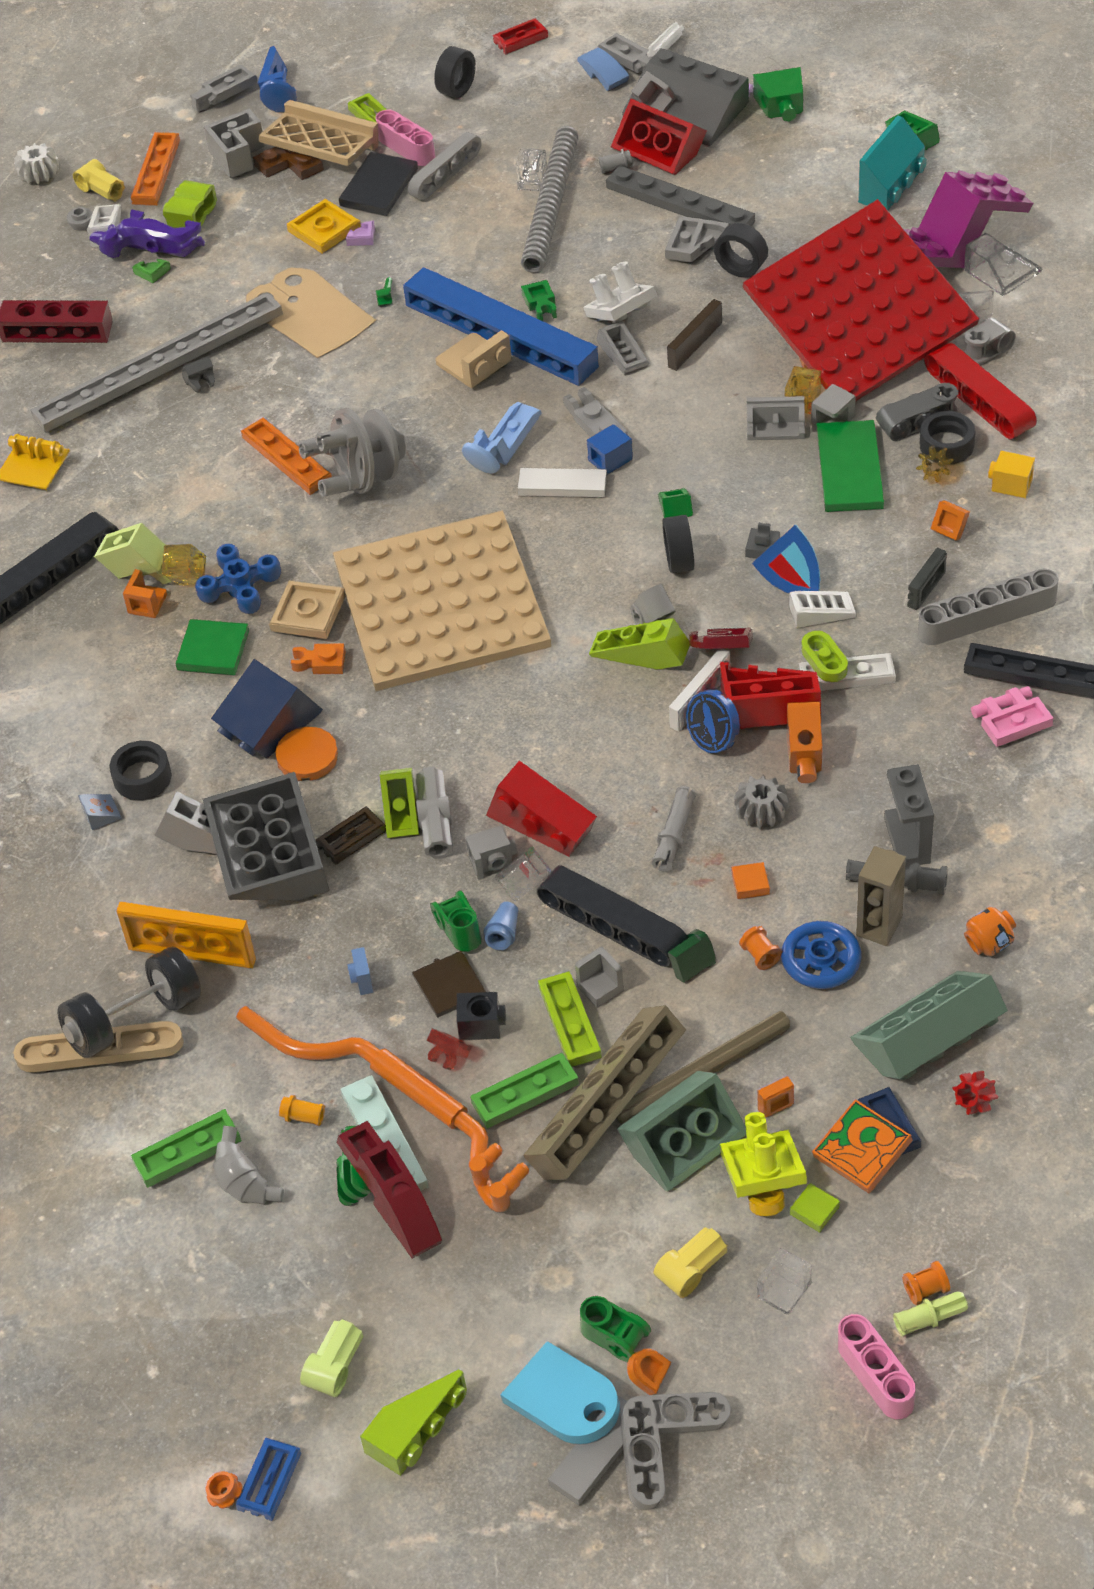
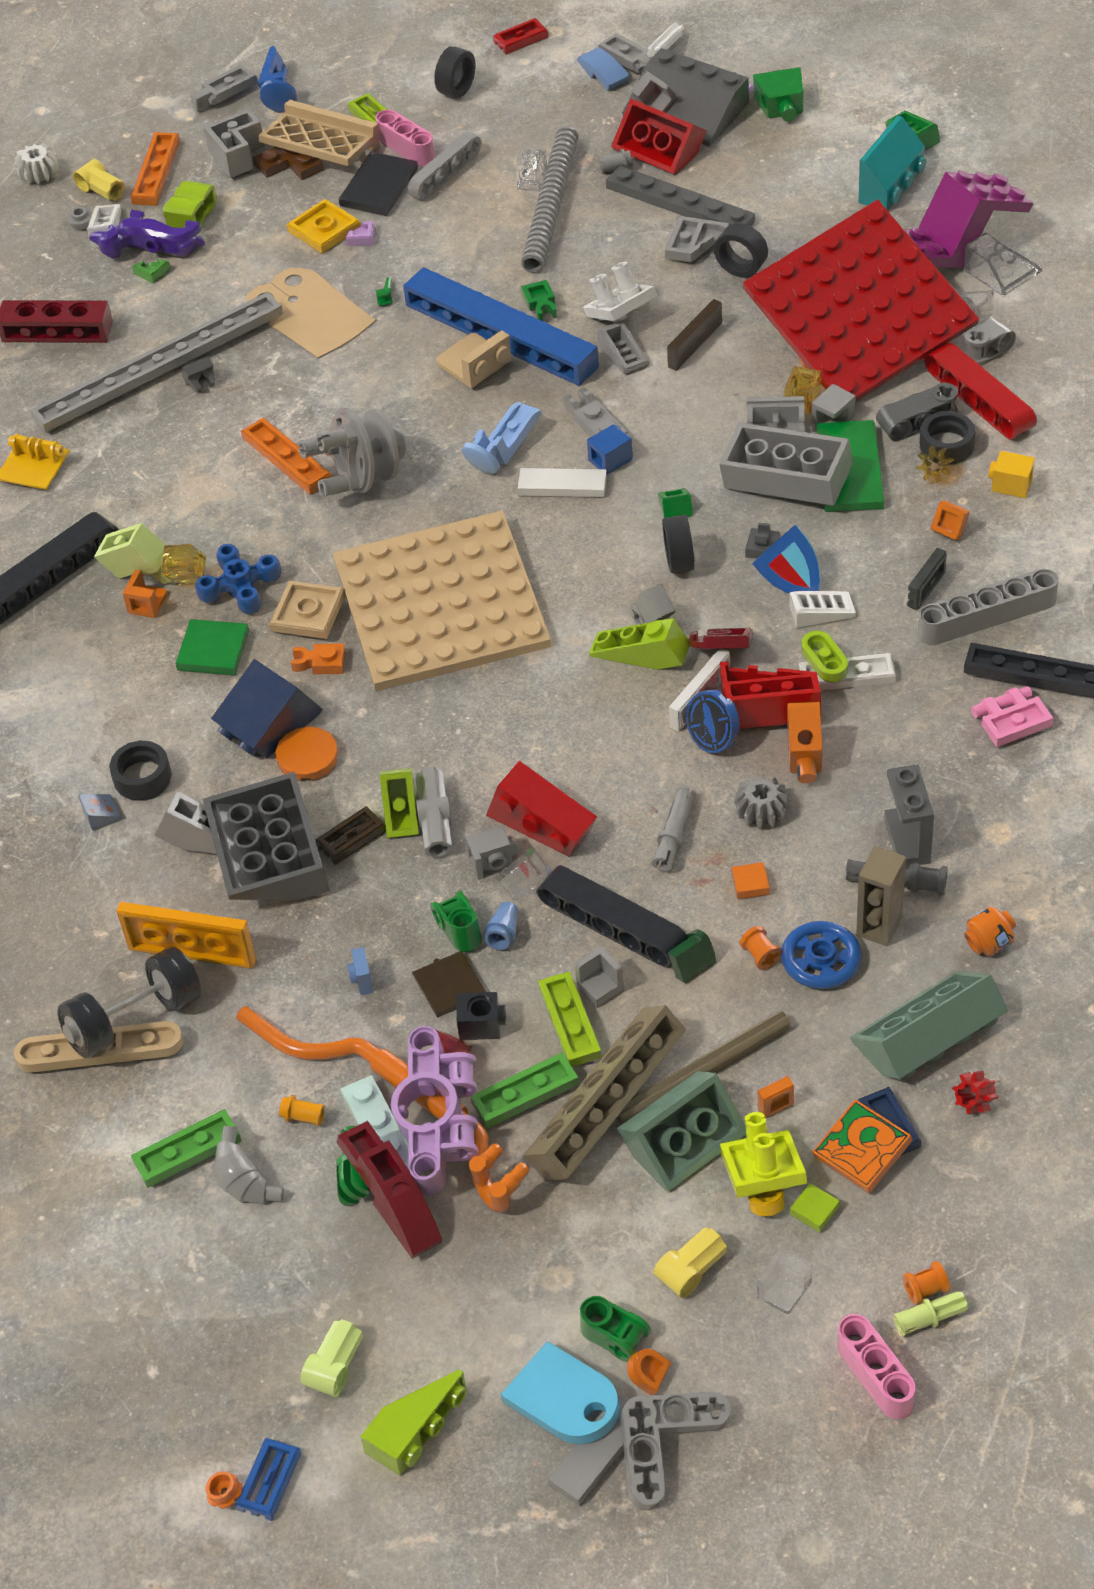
(443, 1141): none -> lavender piece
(786, 463): none -> light grey brick

